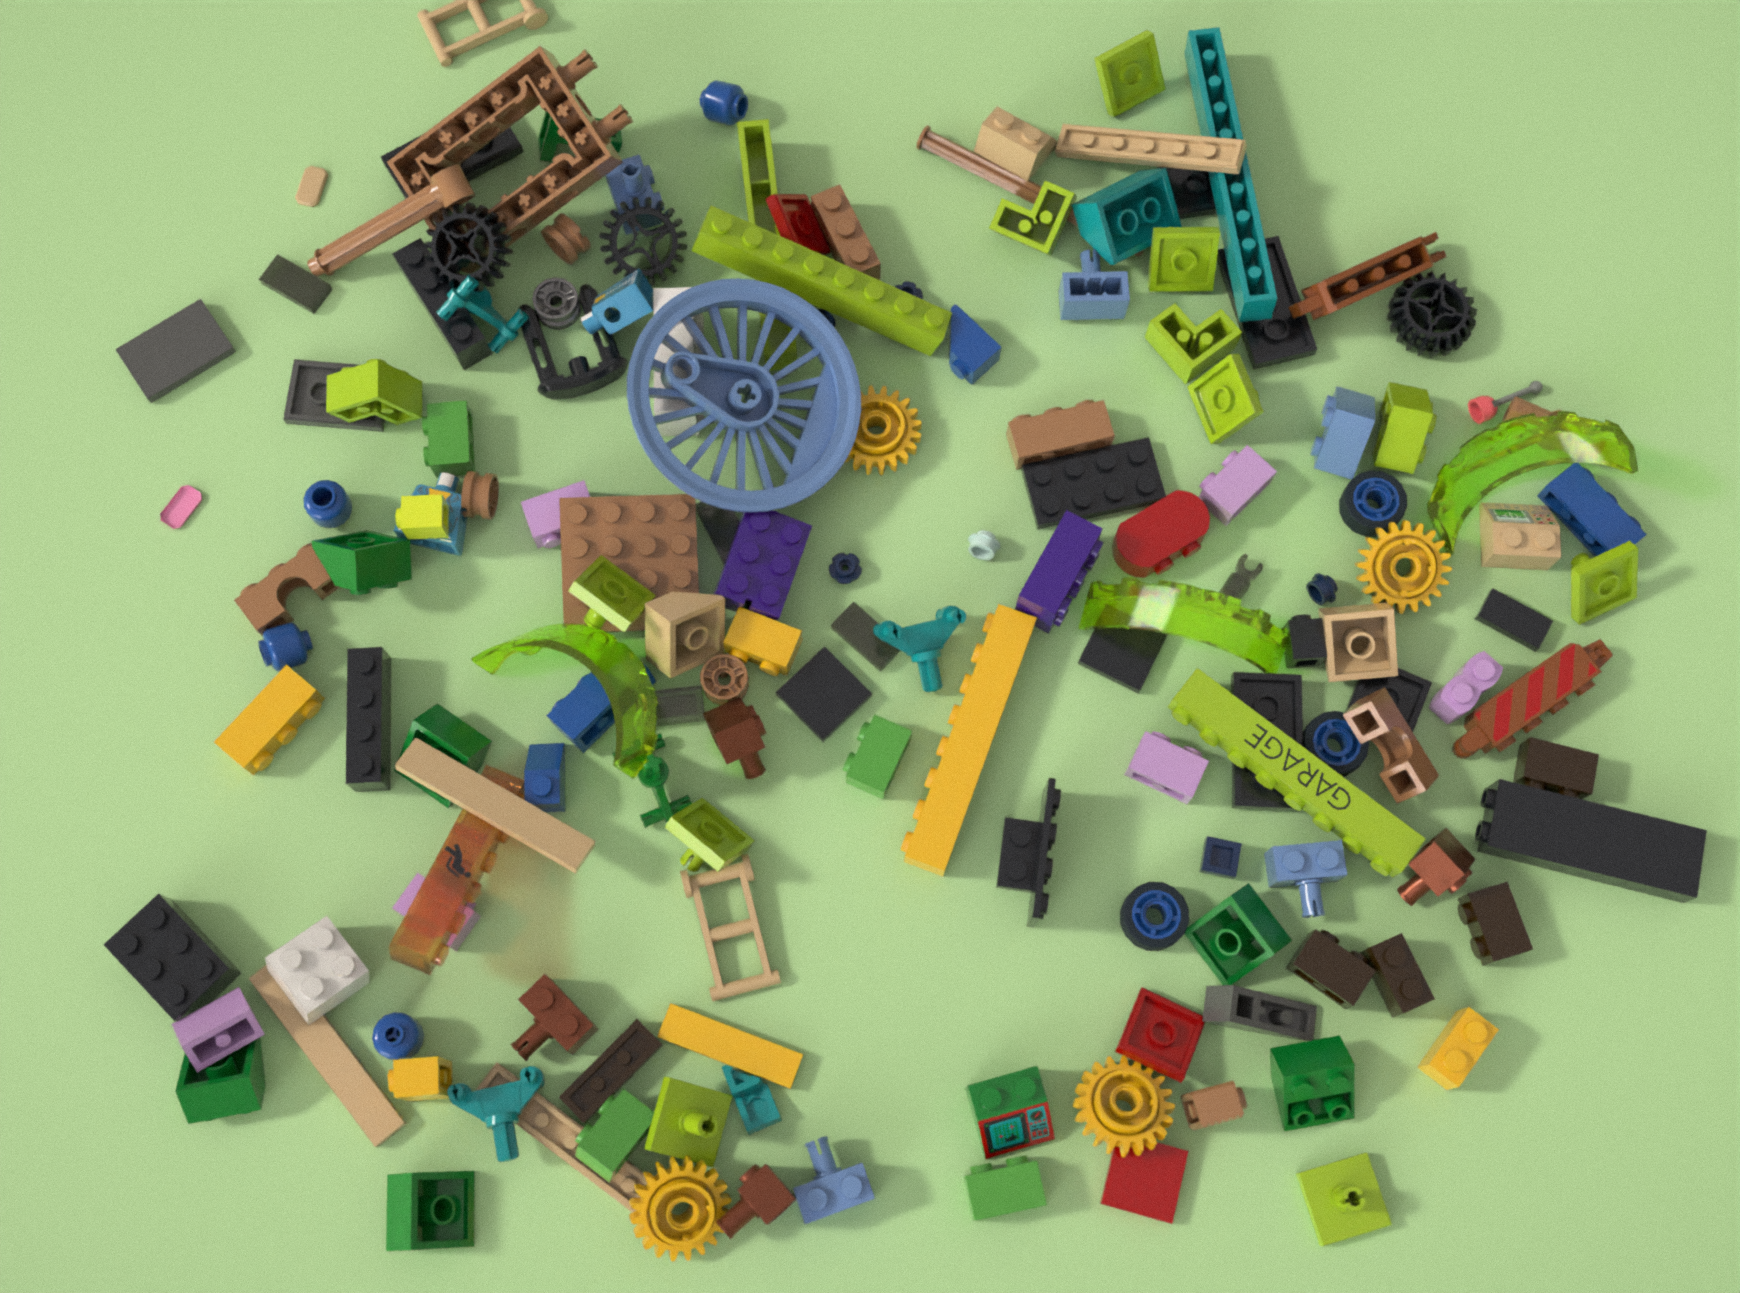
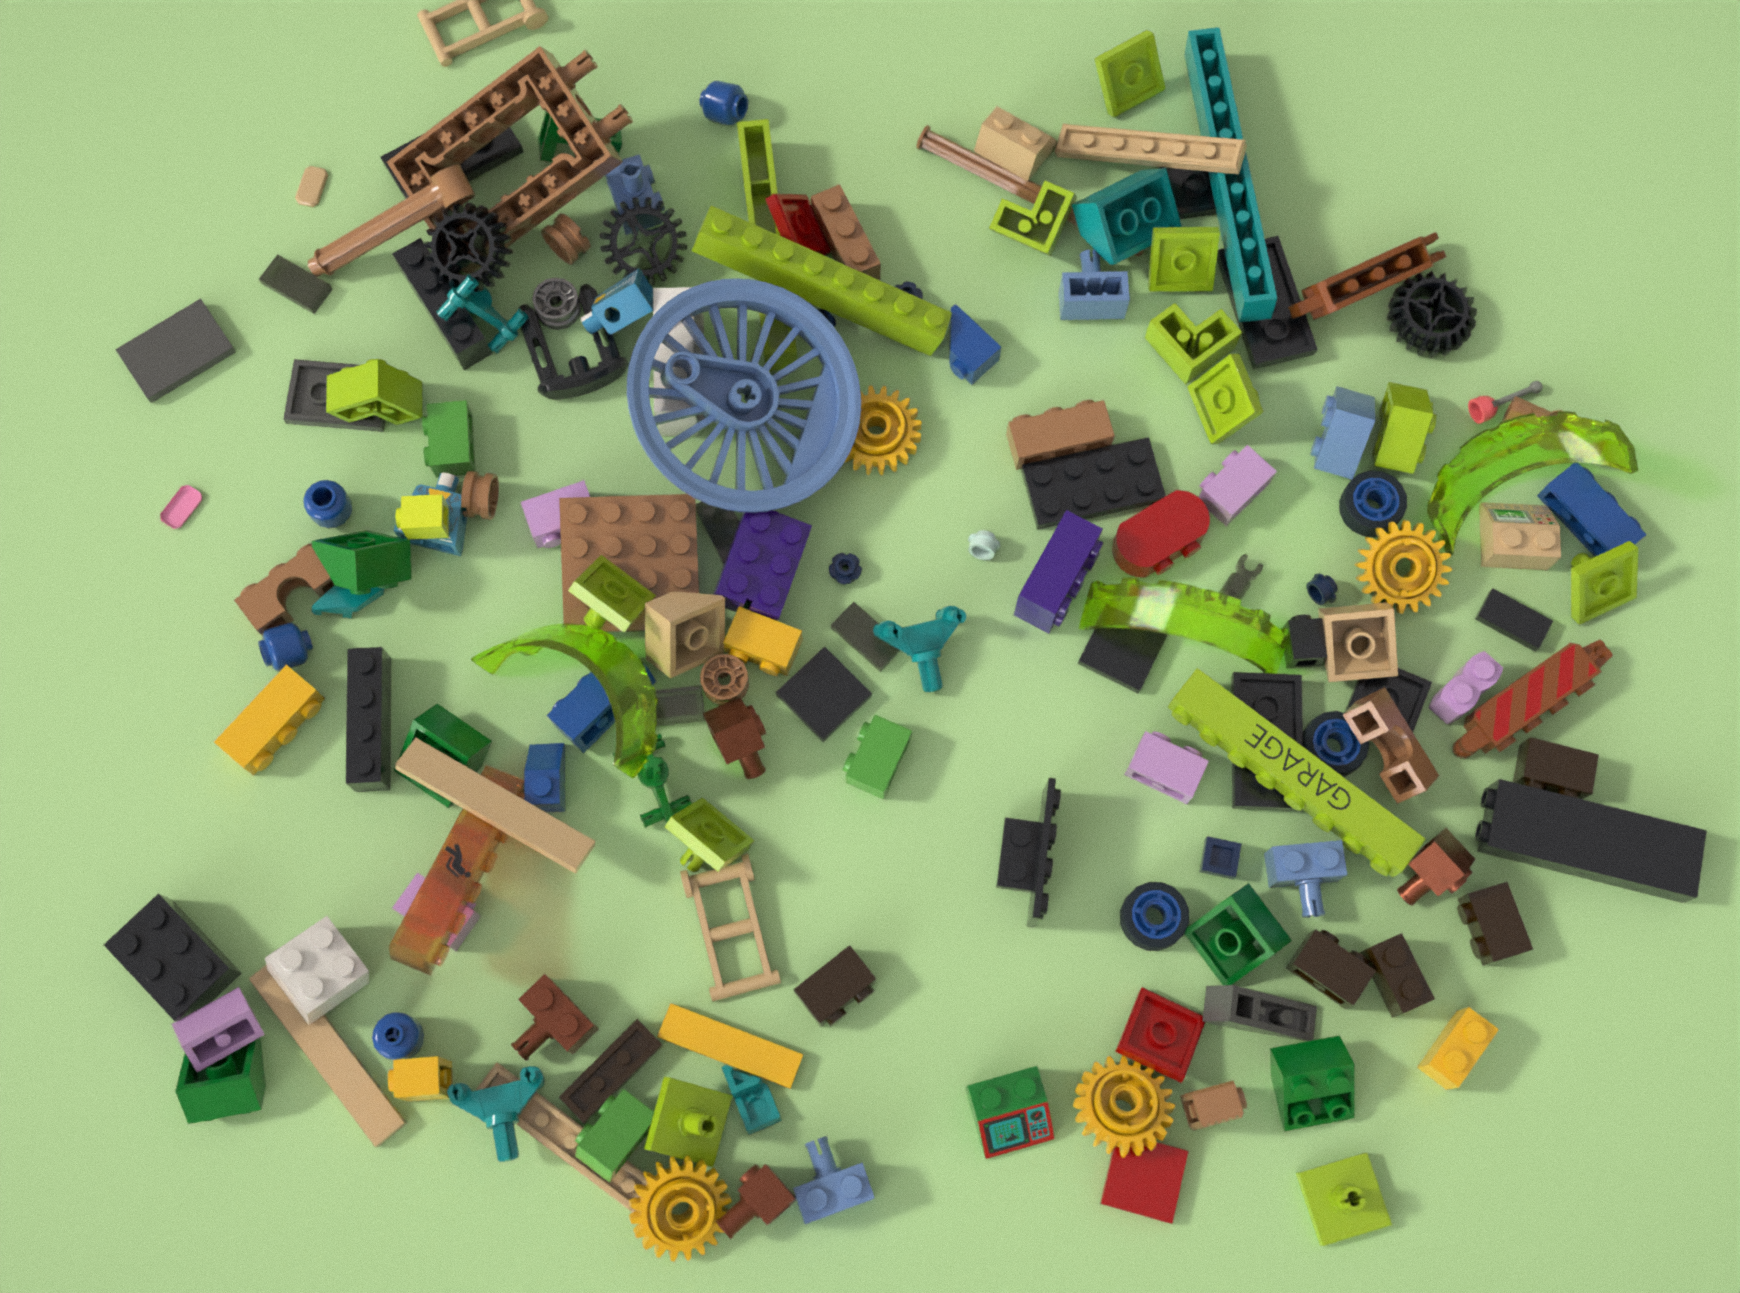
(341, 601): none -> teal slope
(430, 1210): green slope -> none
(835, 987): none -> dark brown brick
(969, 741): yellow brick -> none
(1004, 1189): bright green brick -> none

